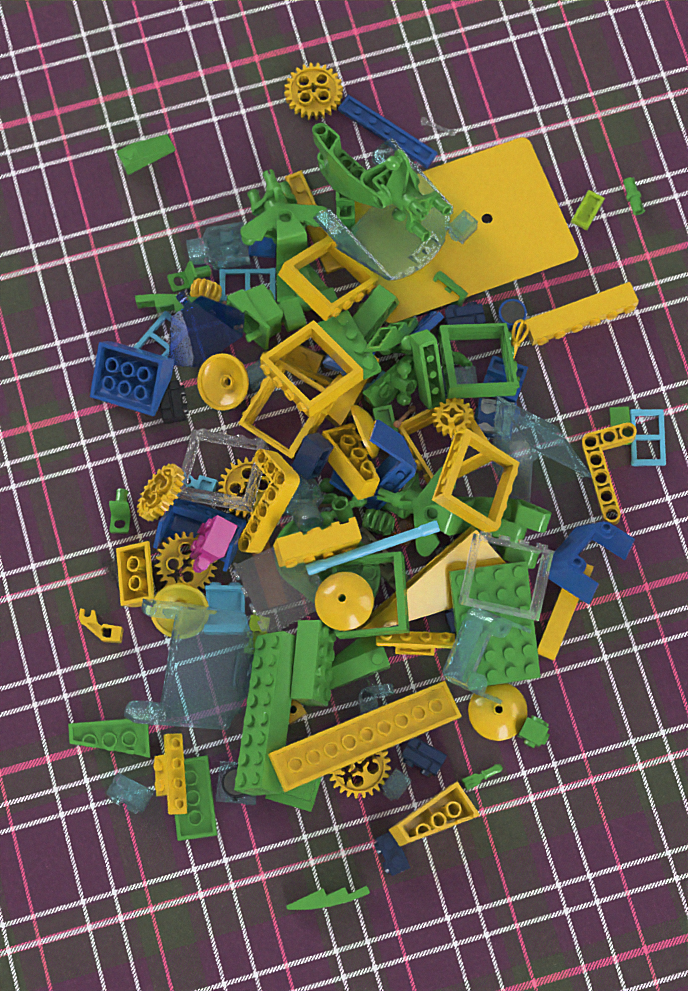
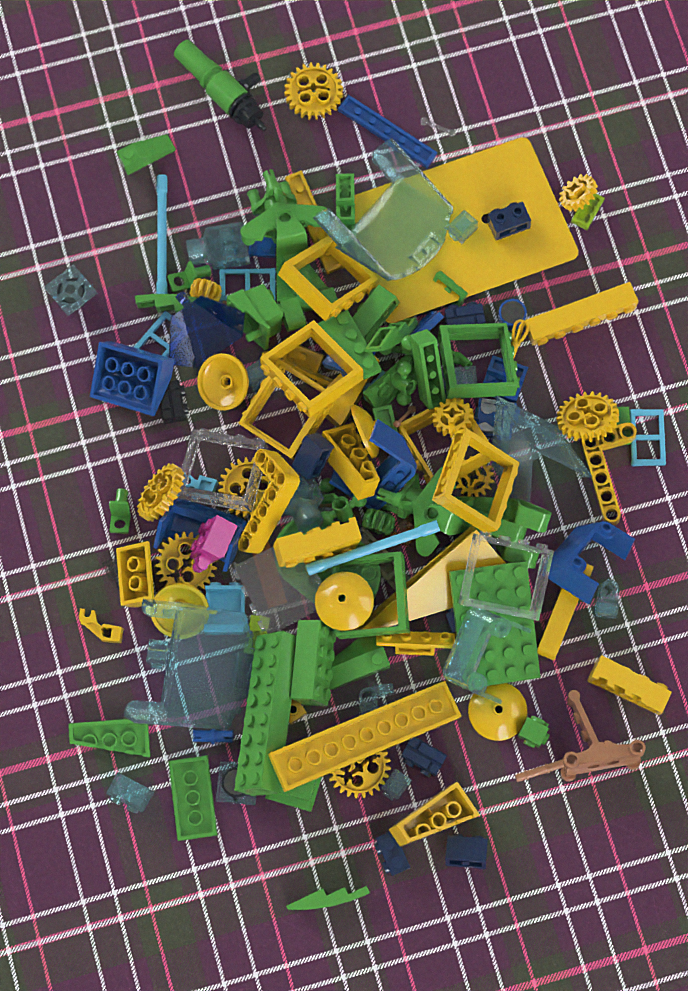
(71, 292): none -> clear light blue piece
(157, 653): none -> clear light blue brick
(162, 189): none -> medium azure piece
(171, 774): yellow bracket -> none
(213, 736): none -> blue pin
(228, 93): none -> bright green piece
(379, 186): bright green piece -> none
(466, 851): none -> dark blue brick
(472, 486): none -> yellow gear
(475, 779): bright green piece -> none
(509, 220): none -> dark blue brick
(577, 194): none -> yellow gear
(587, 416): none -> yellow gear
(598, 755): none -> nougat piece
(607, 605): none -> clear light blue piece
(629, 685): none -> yellow wedge
(633, 196): bright green pin -> none

